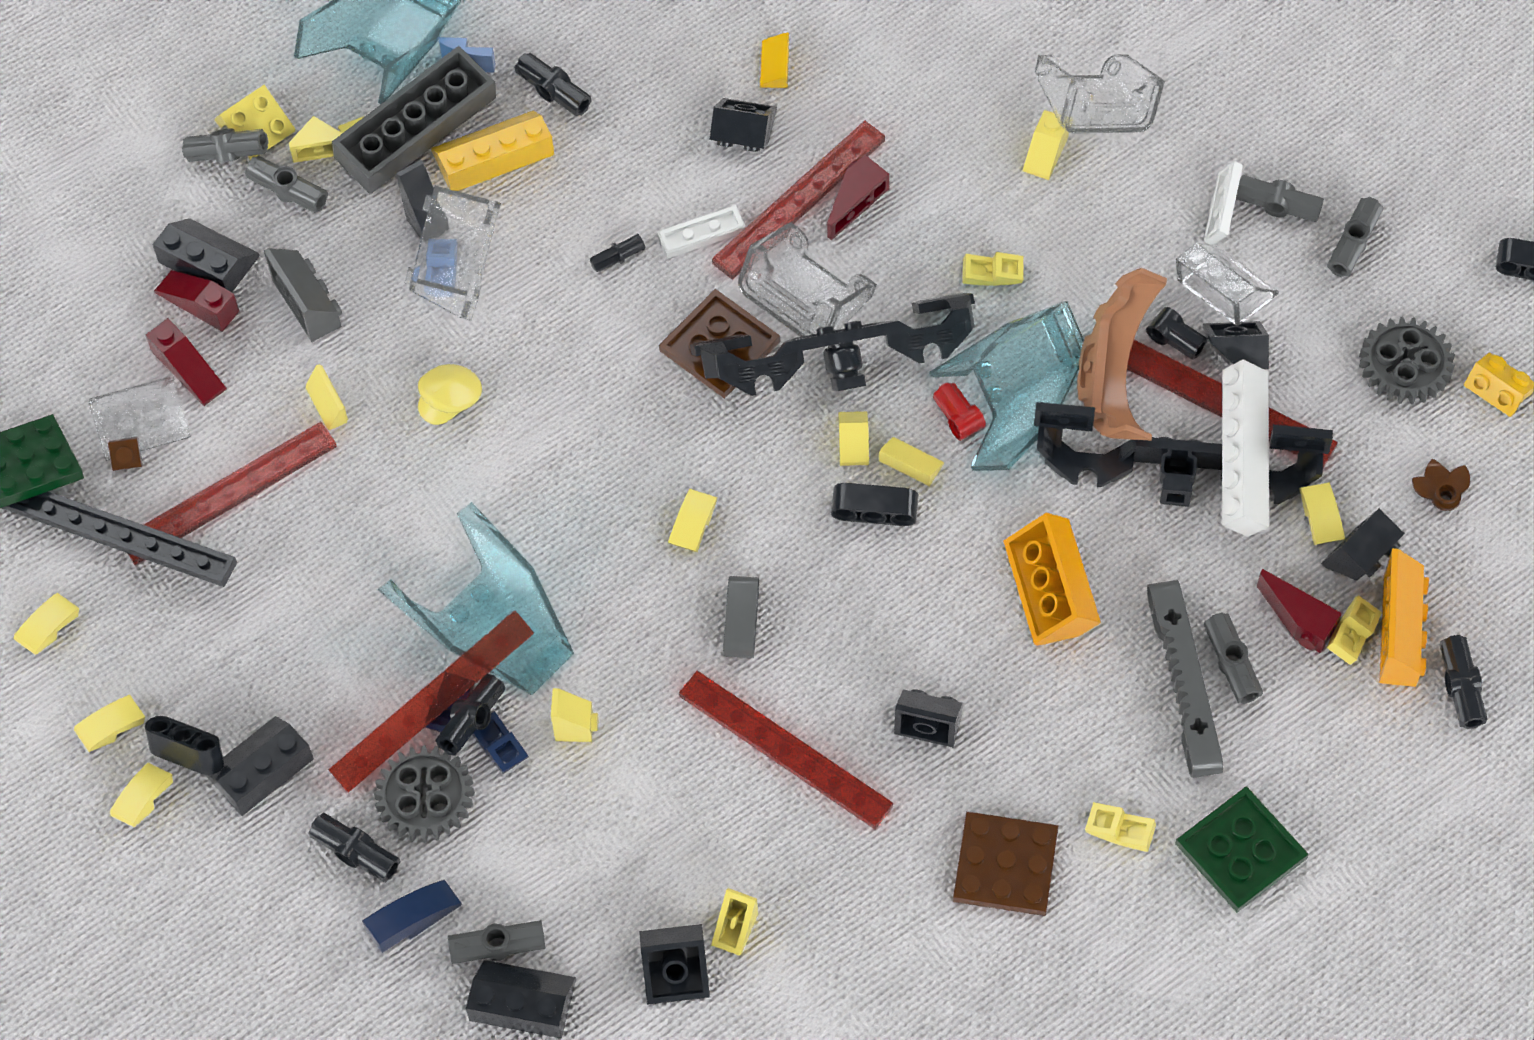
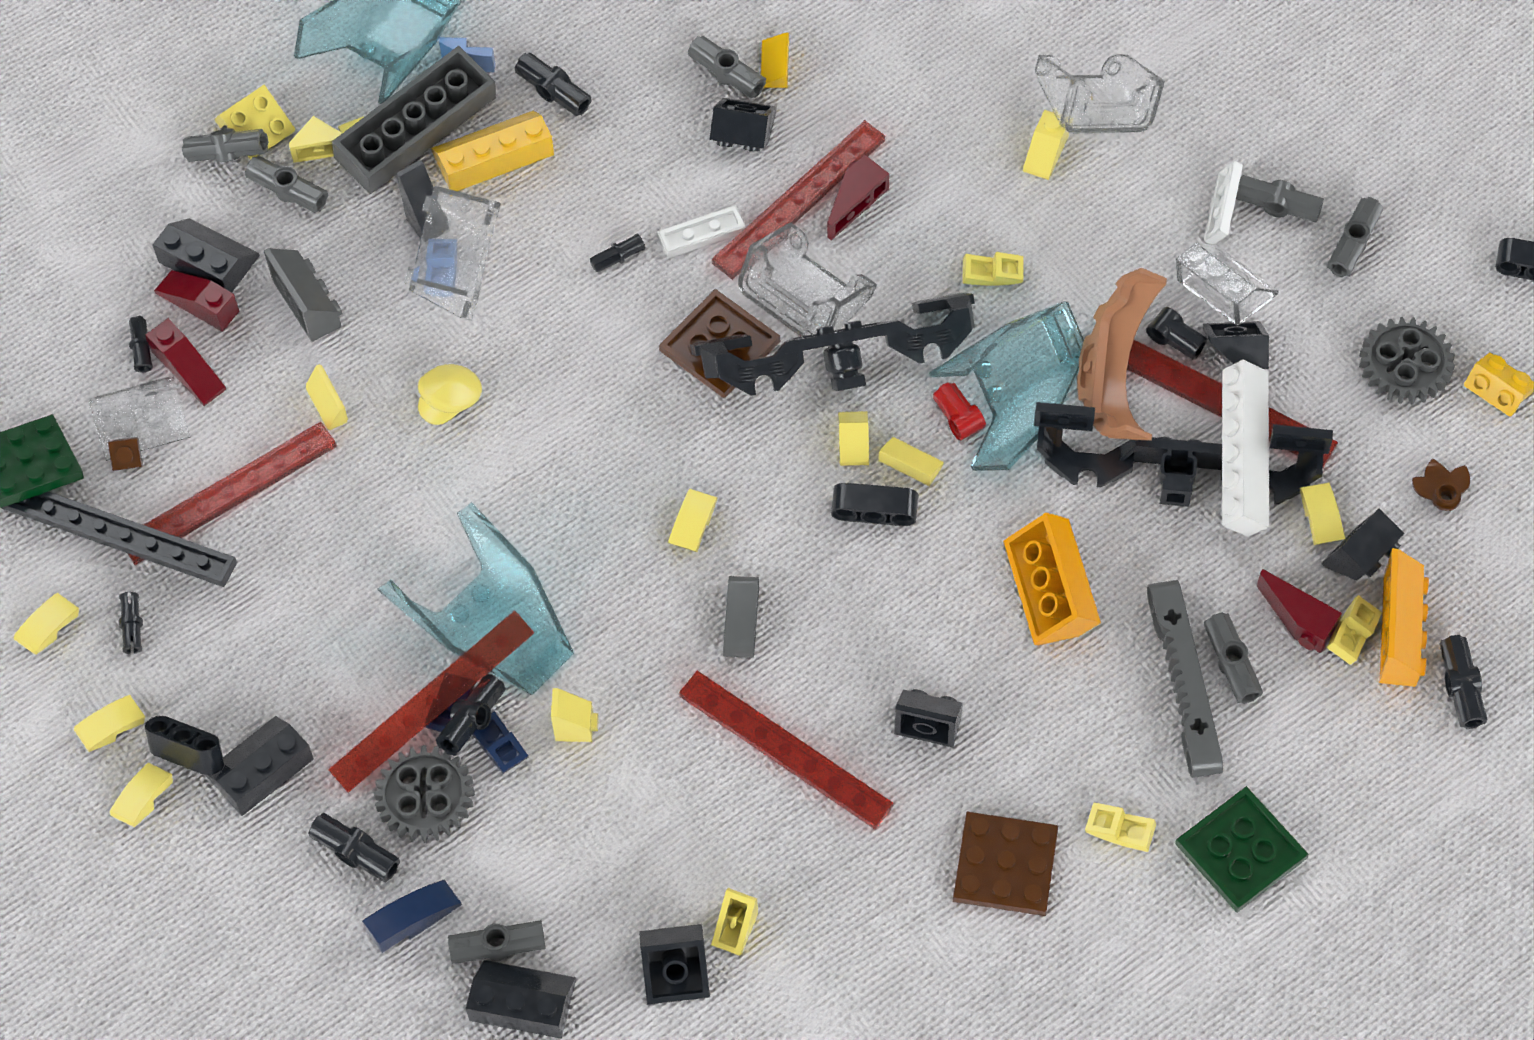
(130, 622): none -> black pin
(140, 345): none -> black axle
(726, 66): none -> dark grey piece

